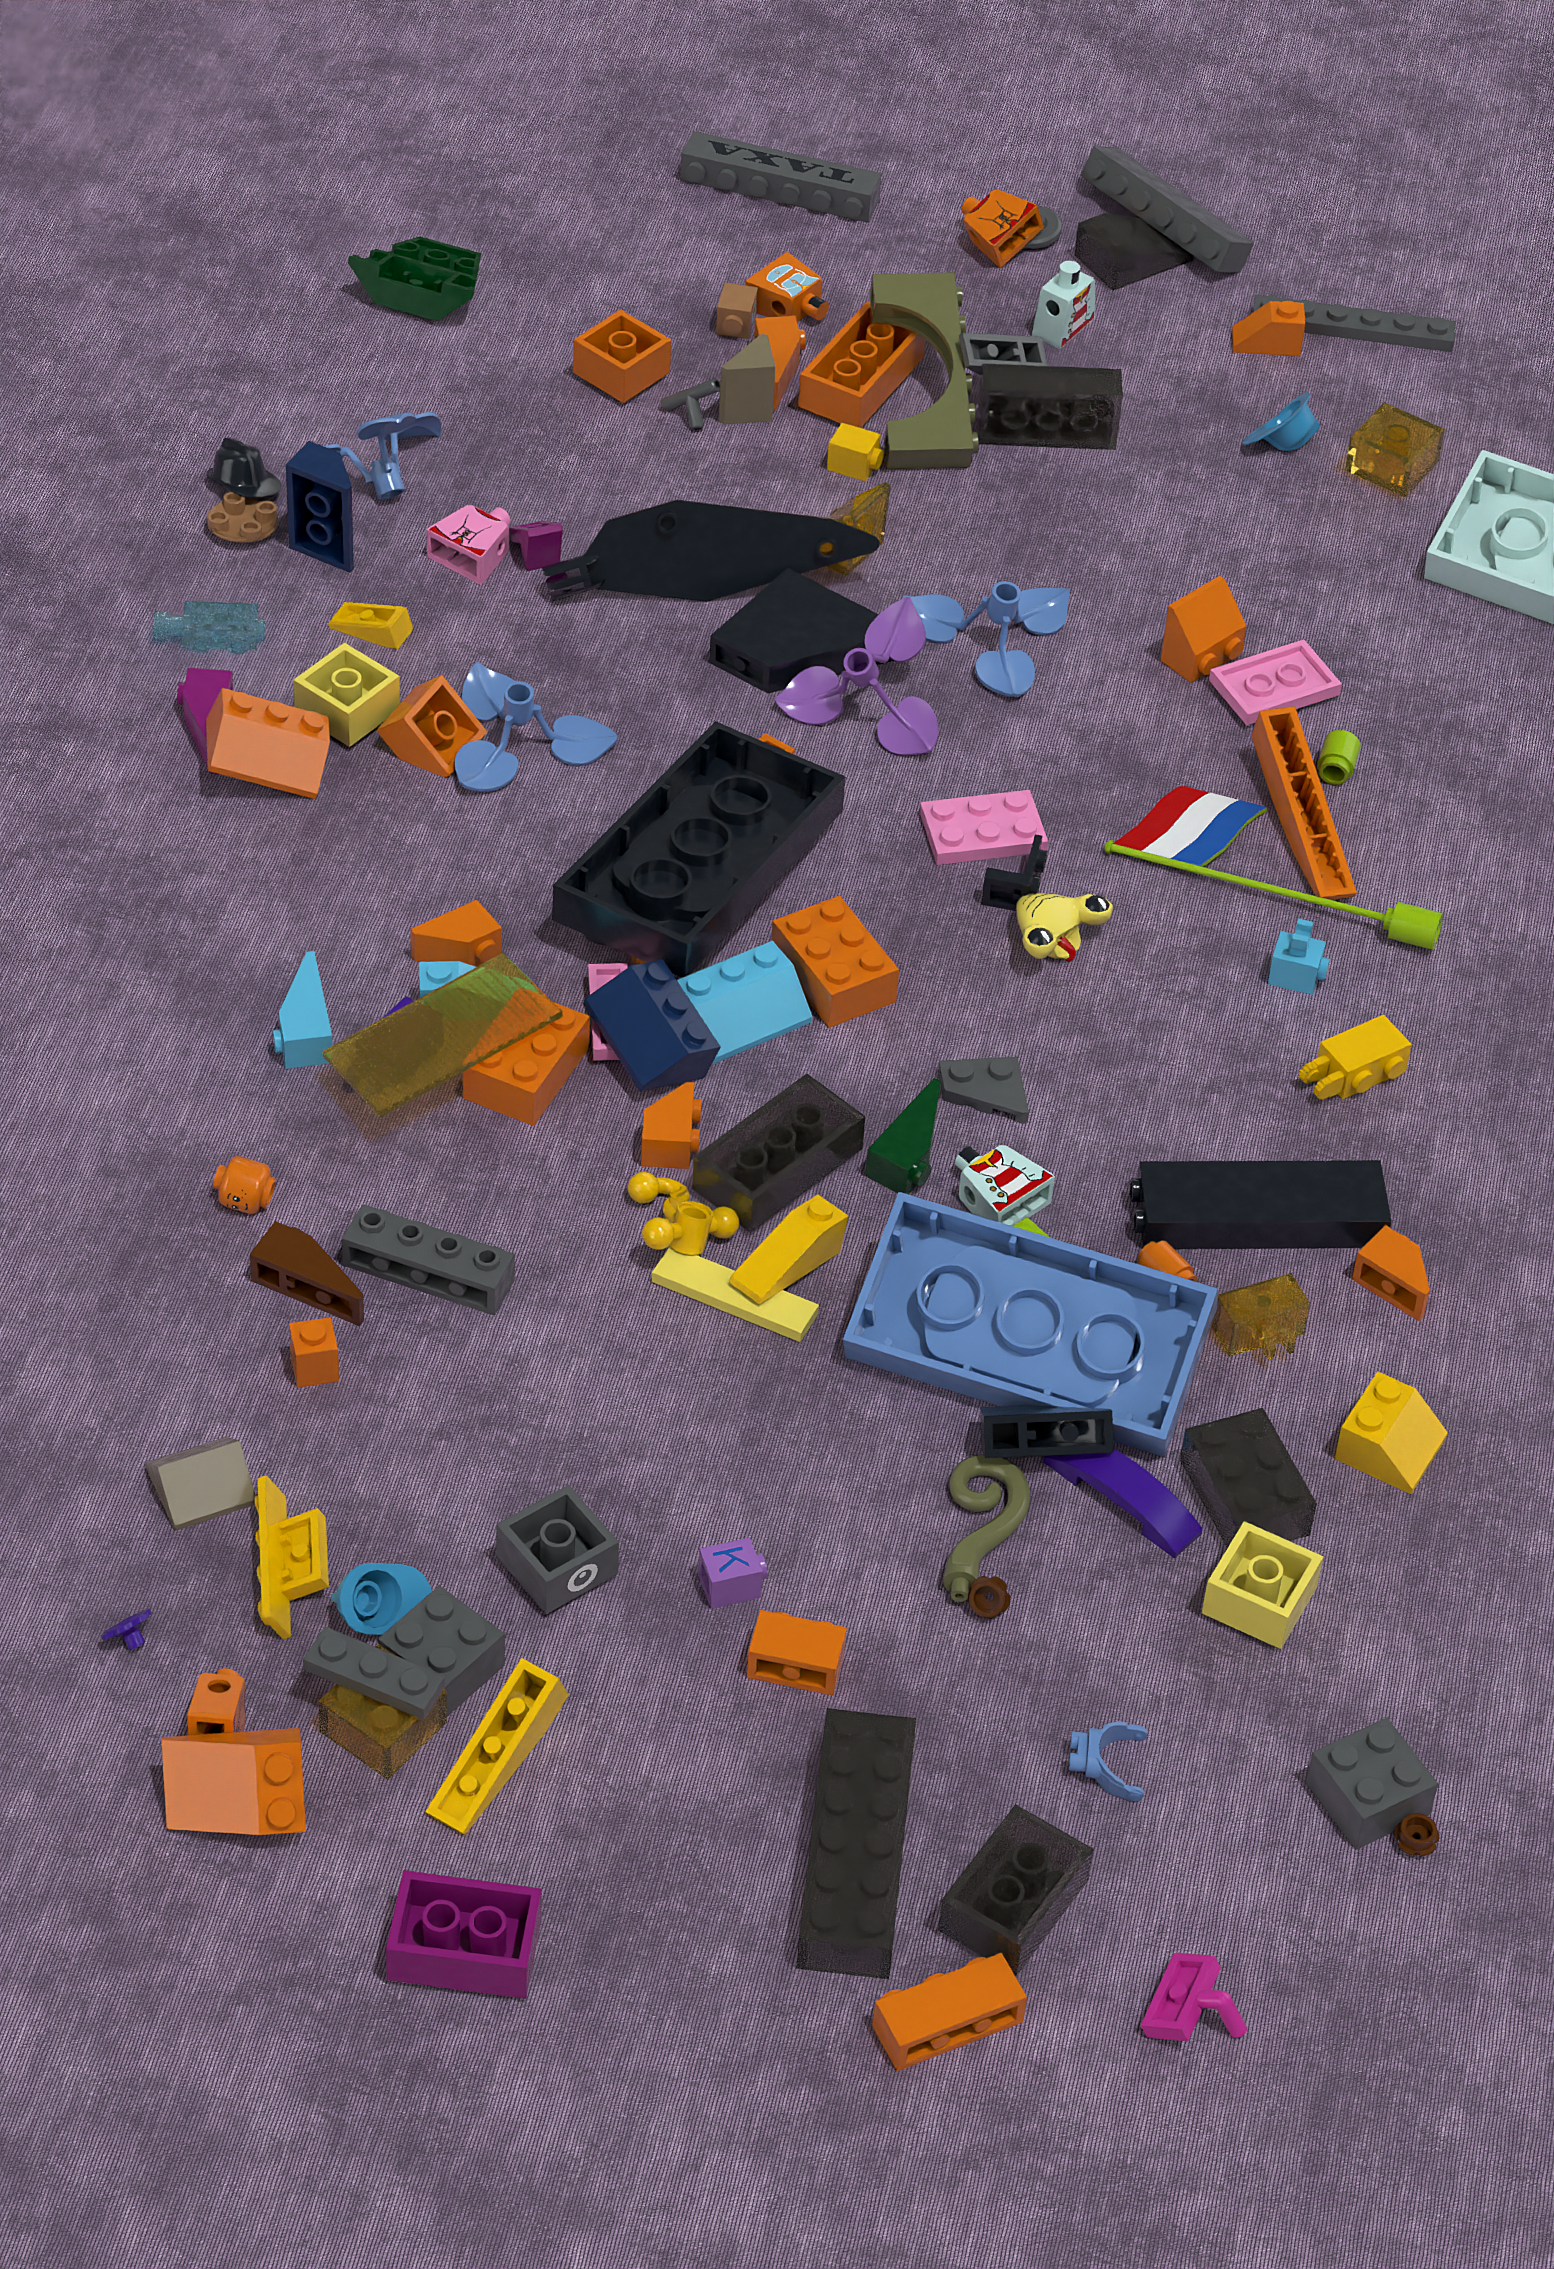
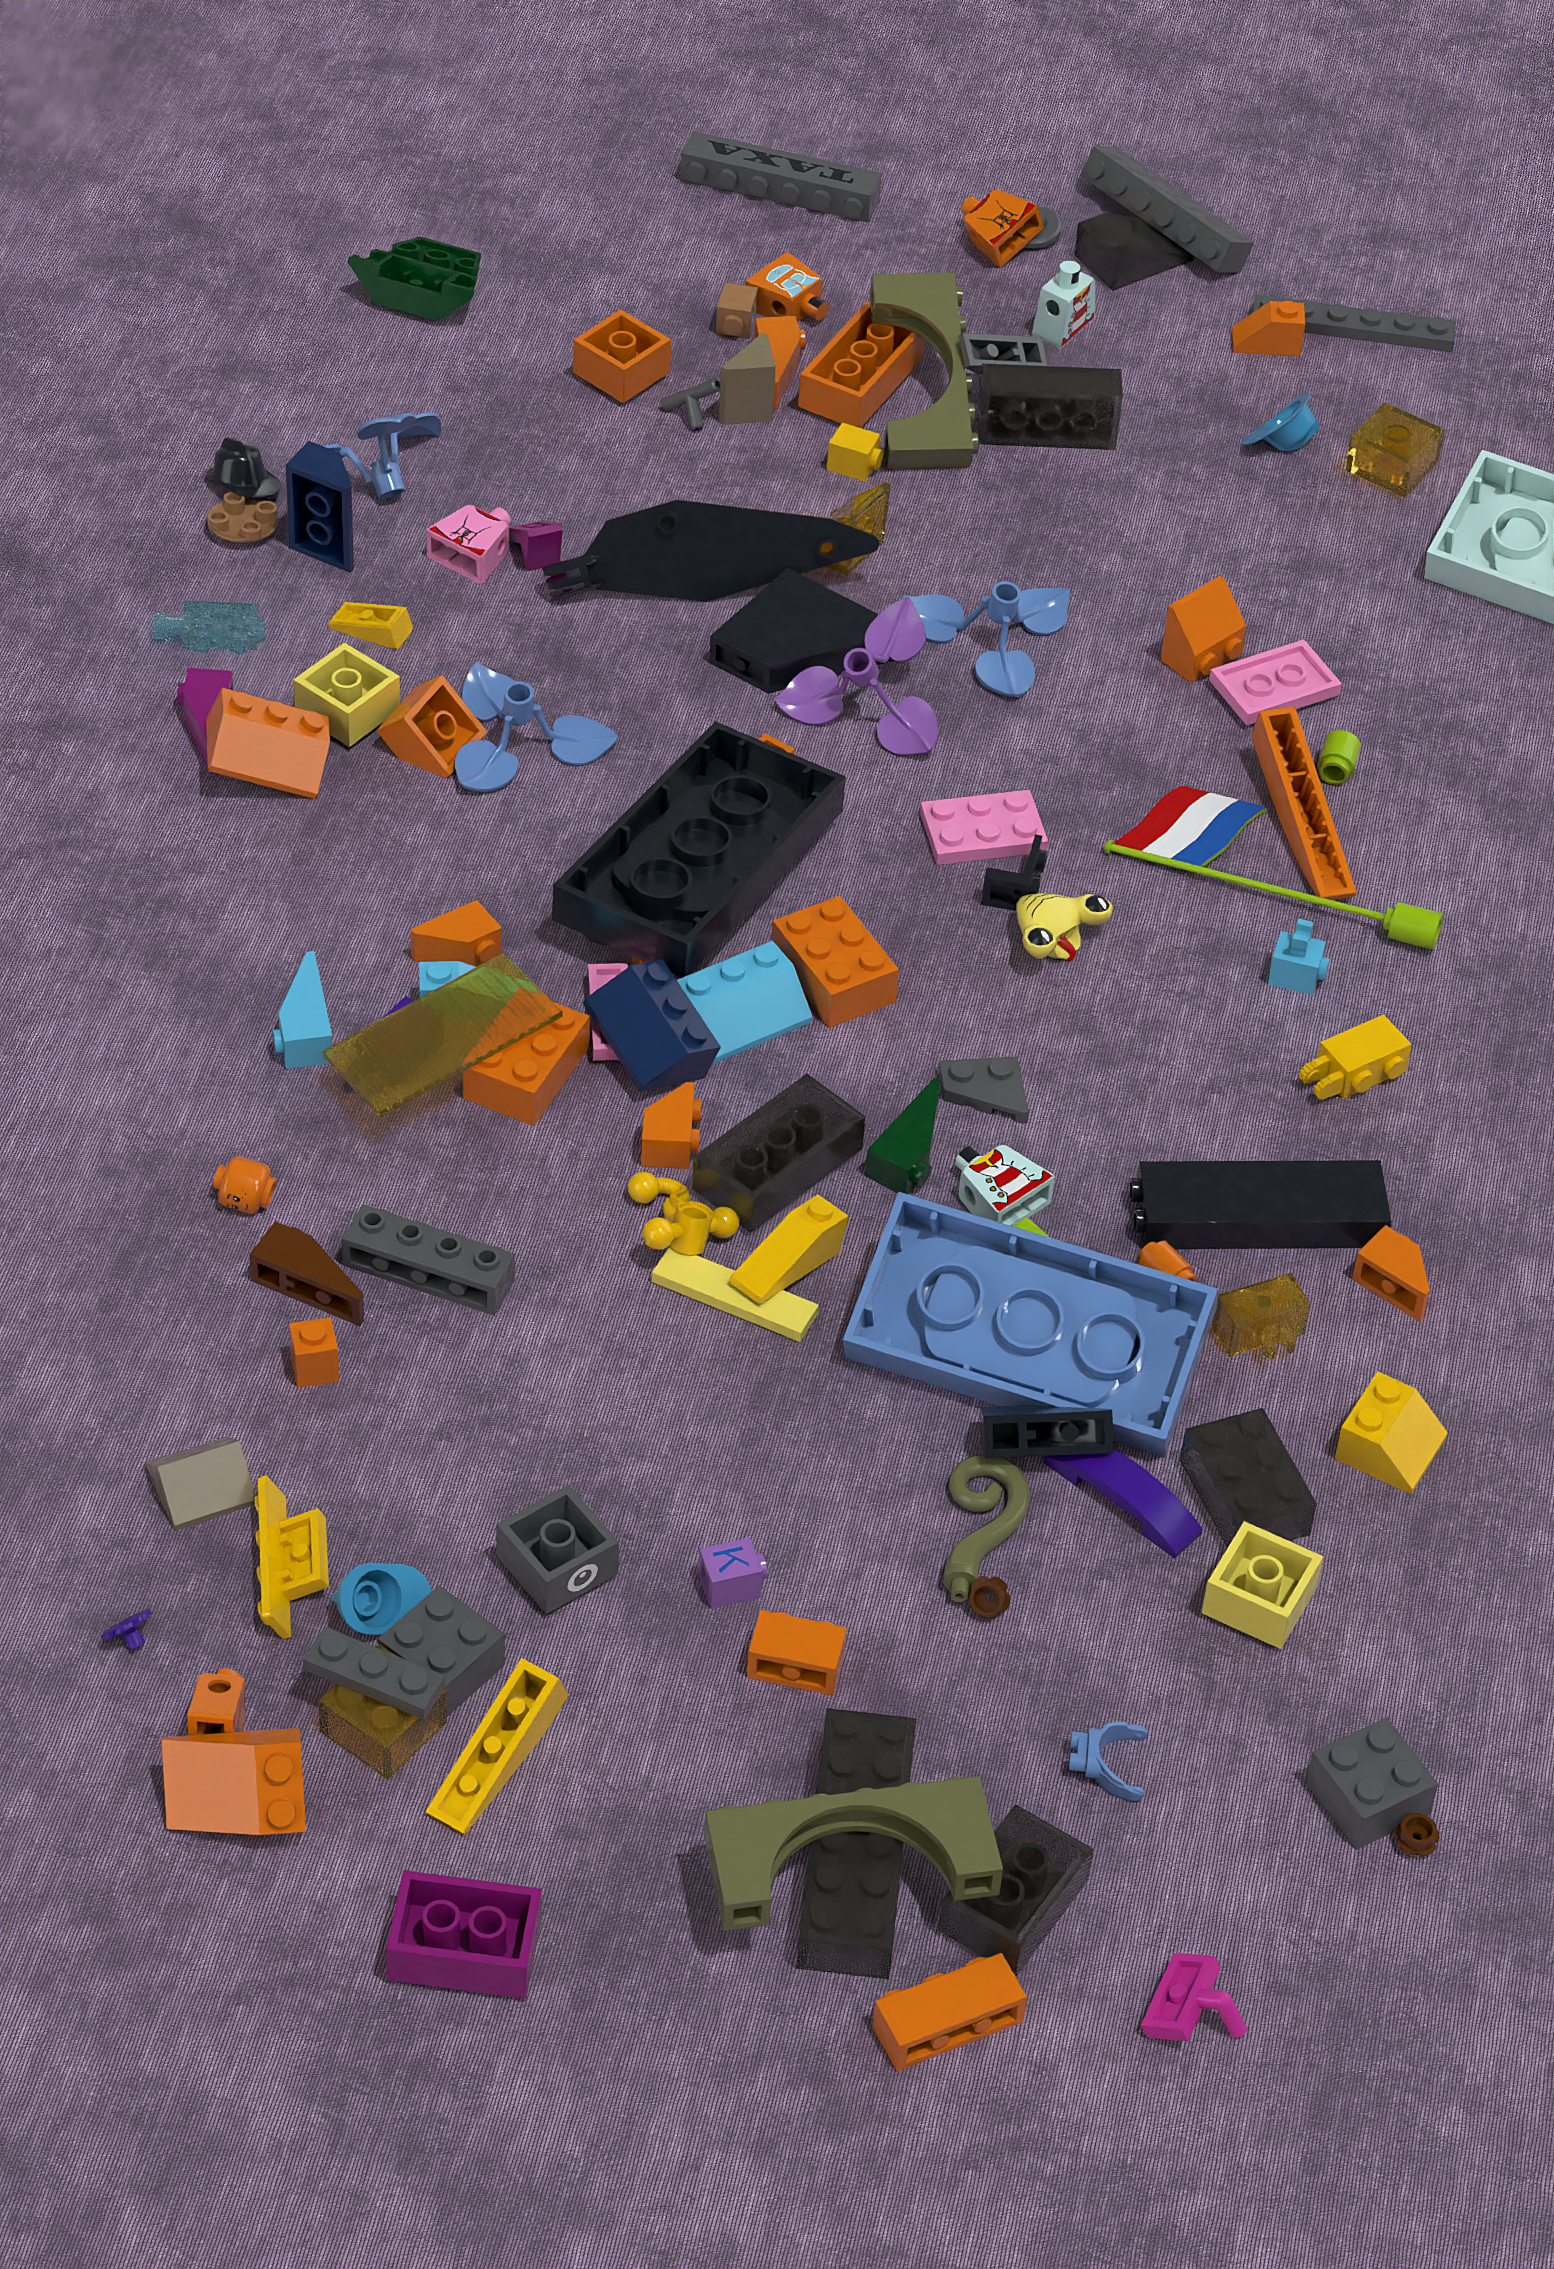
(939, 1819): none -> olive arch

